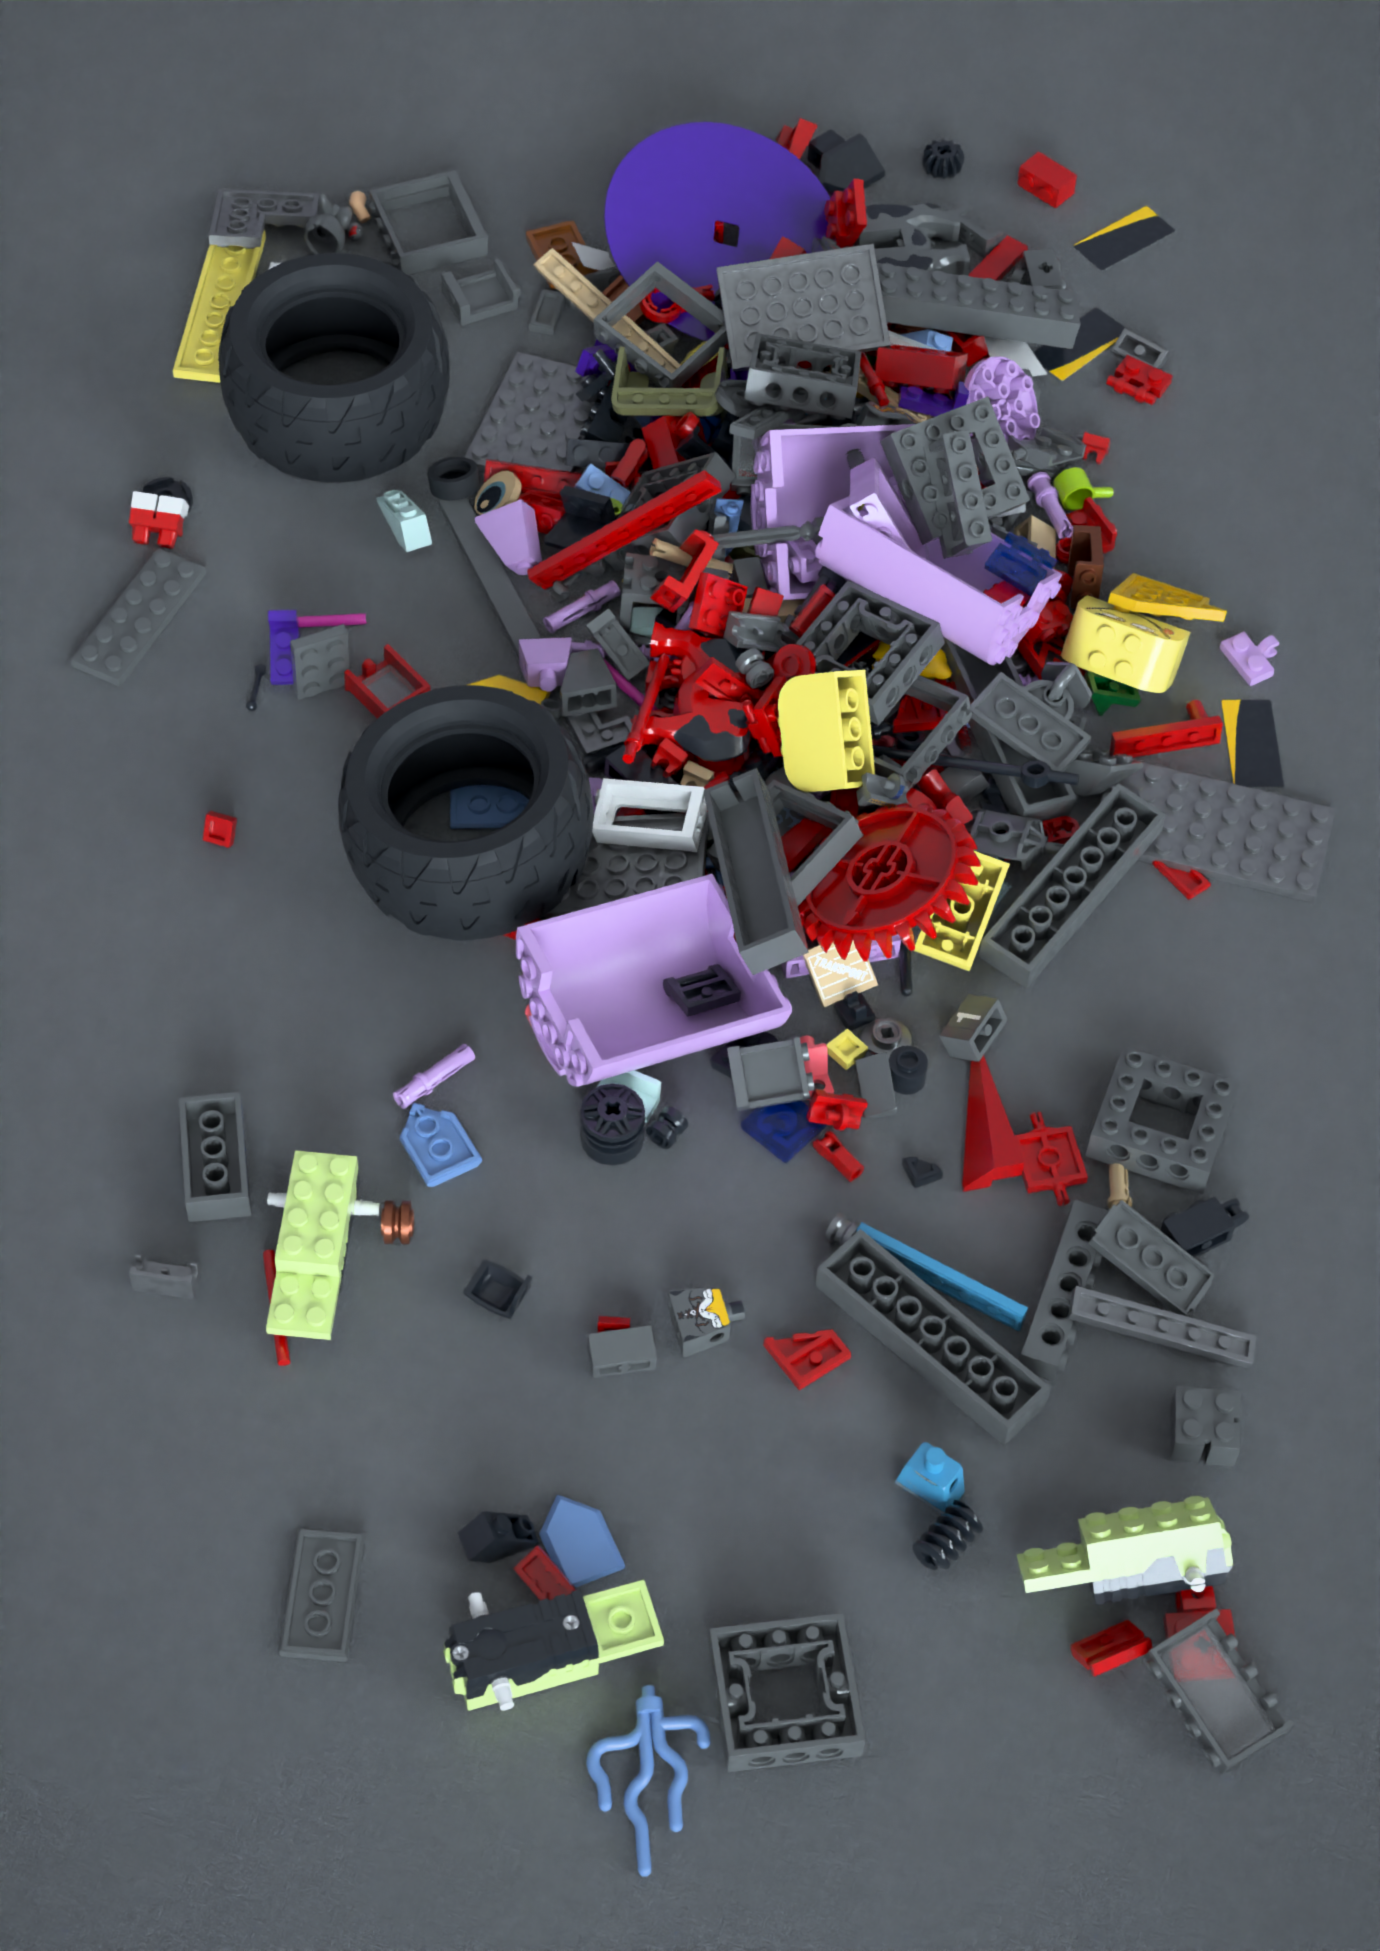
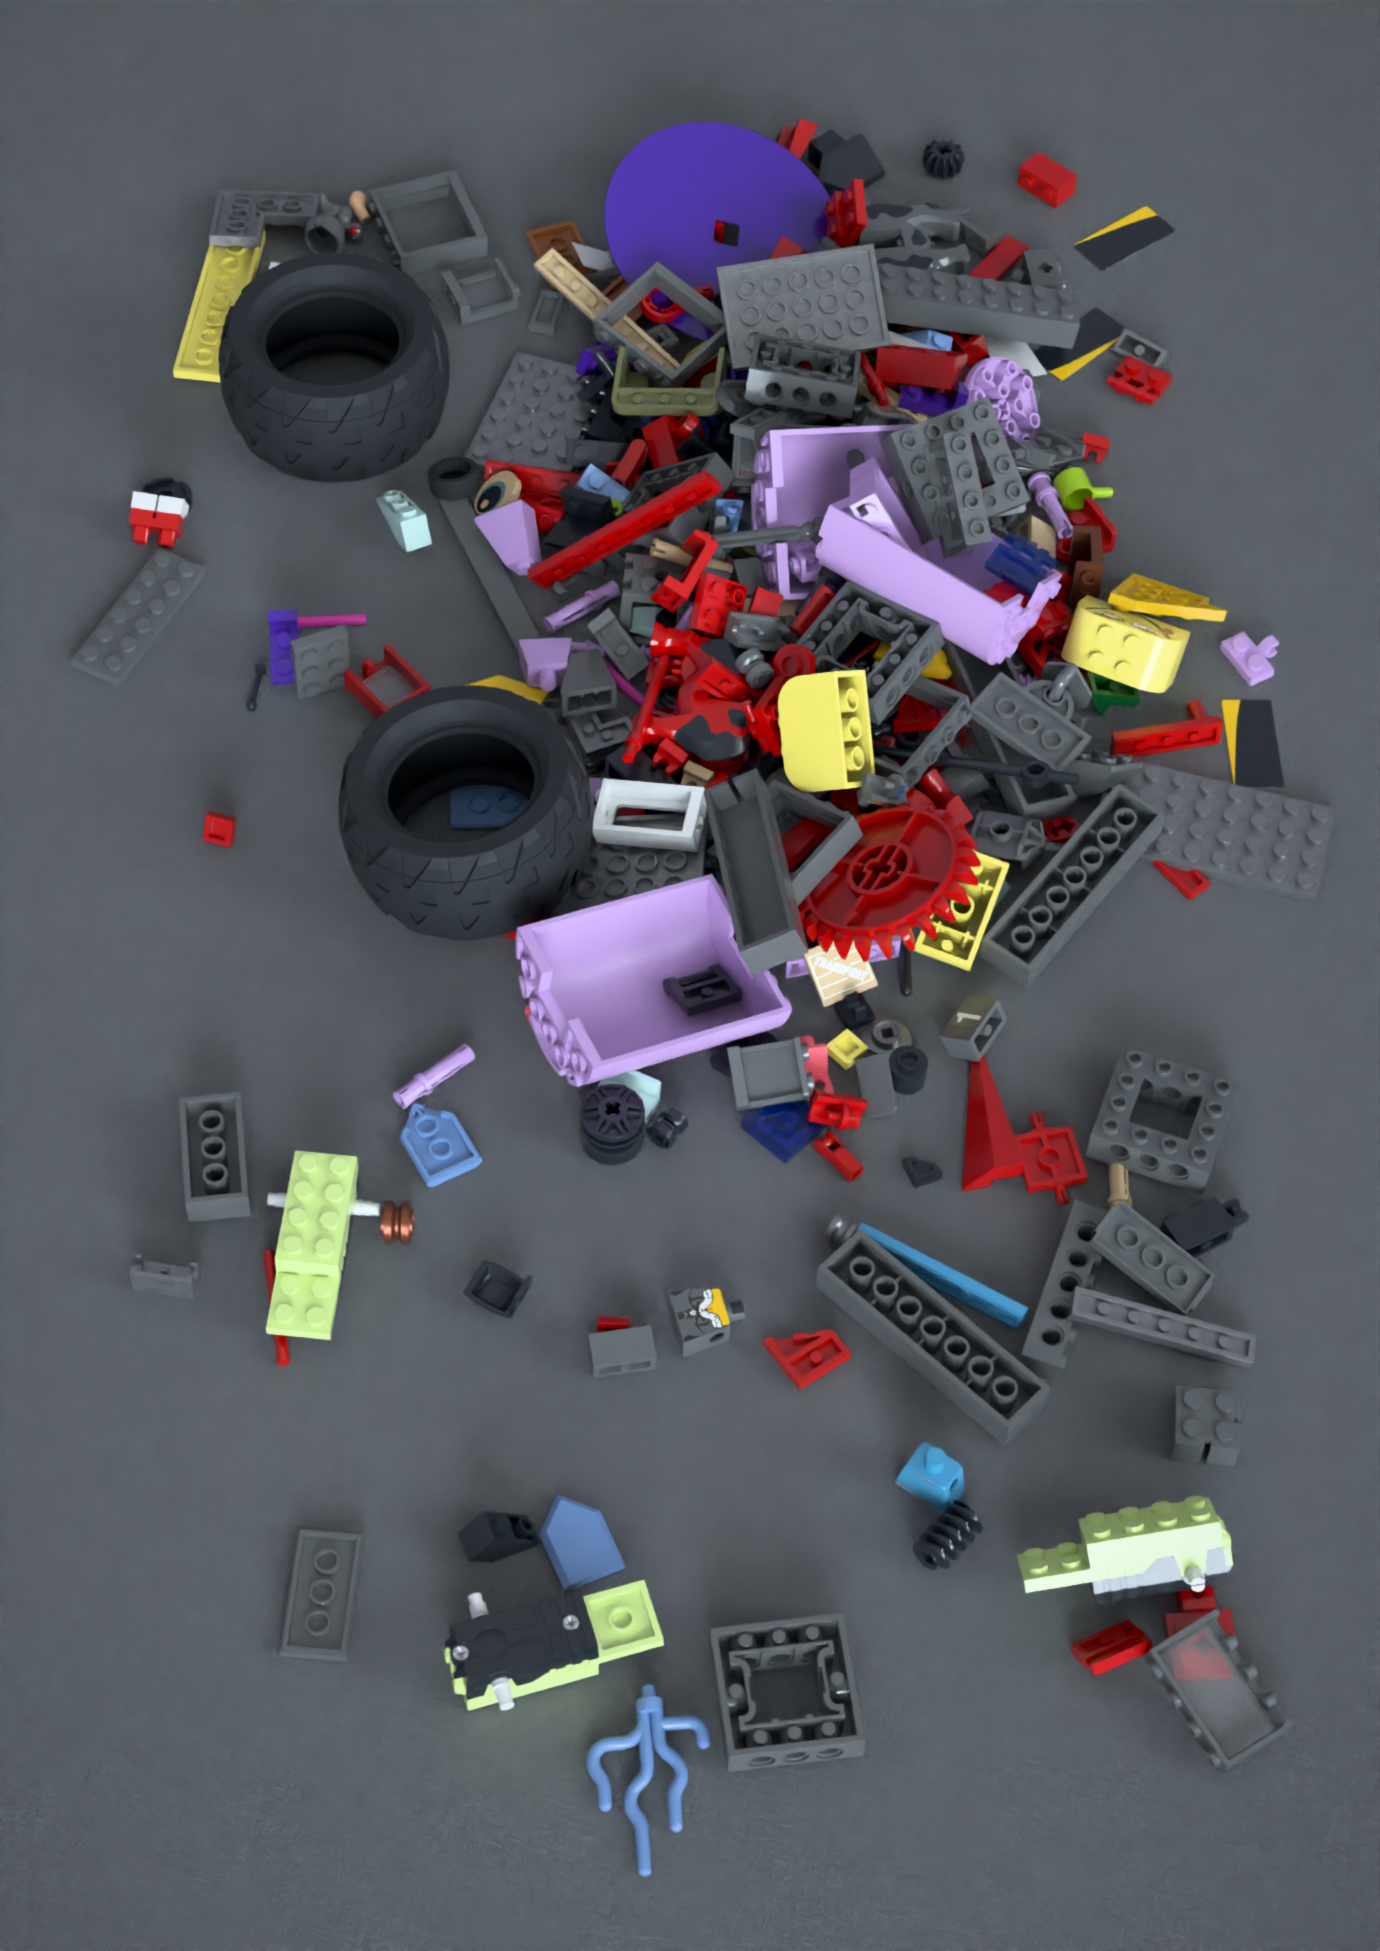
(543, 1575): red plate -> none

